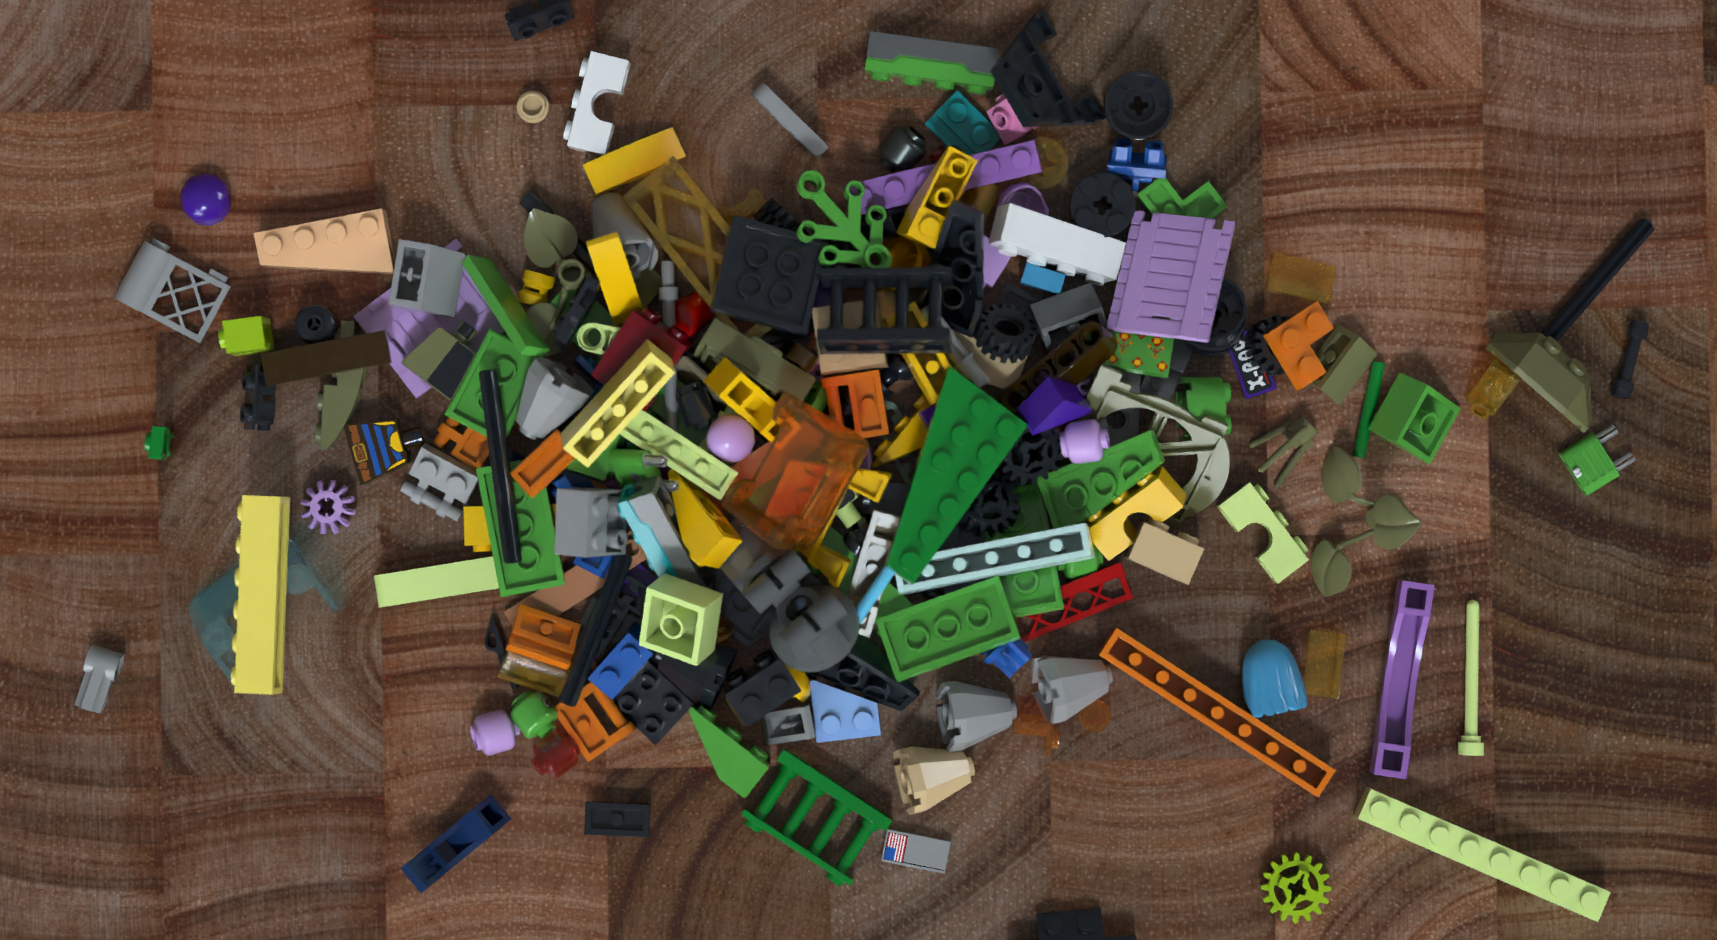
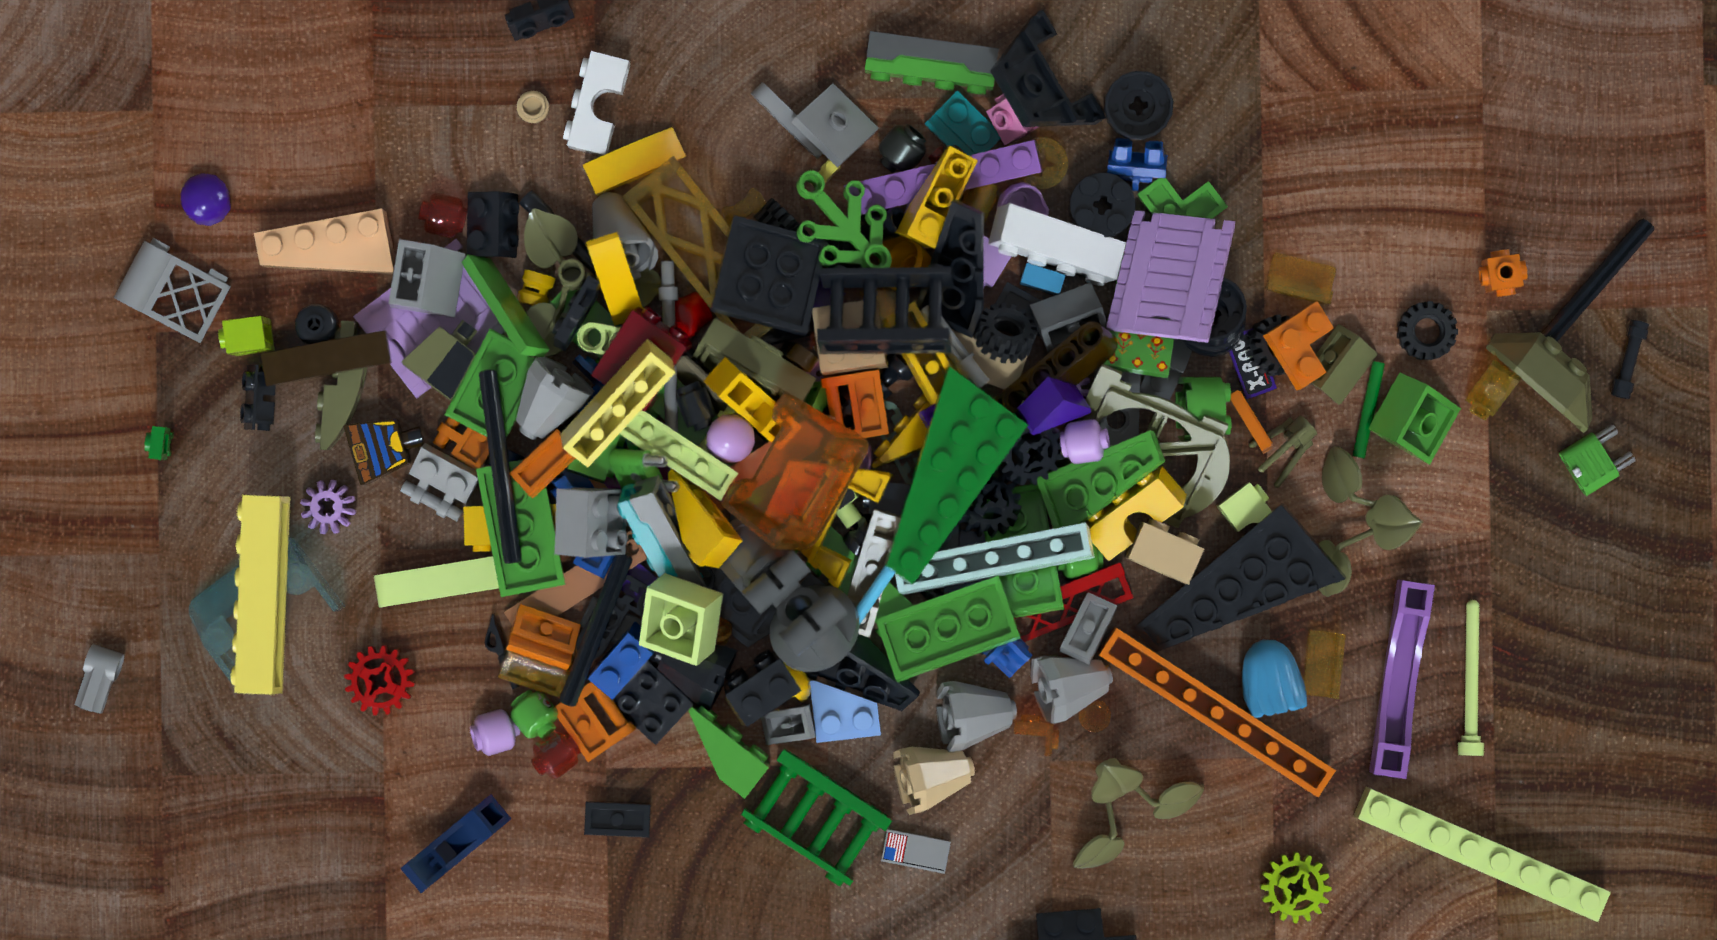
(366, 672): none -> red gear
(443, 215): none -> clear red head
(492, 224): none -> black bracket
(828, 170): none -> light yellow tile
(835, 125): none -> light grey plate
(1088, 628): none -> light grey plate
(1114, 782): none -> olive plant
(1251, 421): none -> orange tile
(1254, 574): none -> black wing
(1447, 330): none -> black tyre
(1490, 273): none -> orange brick

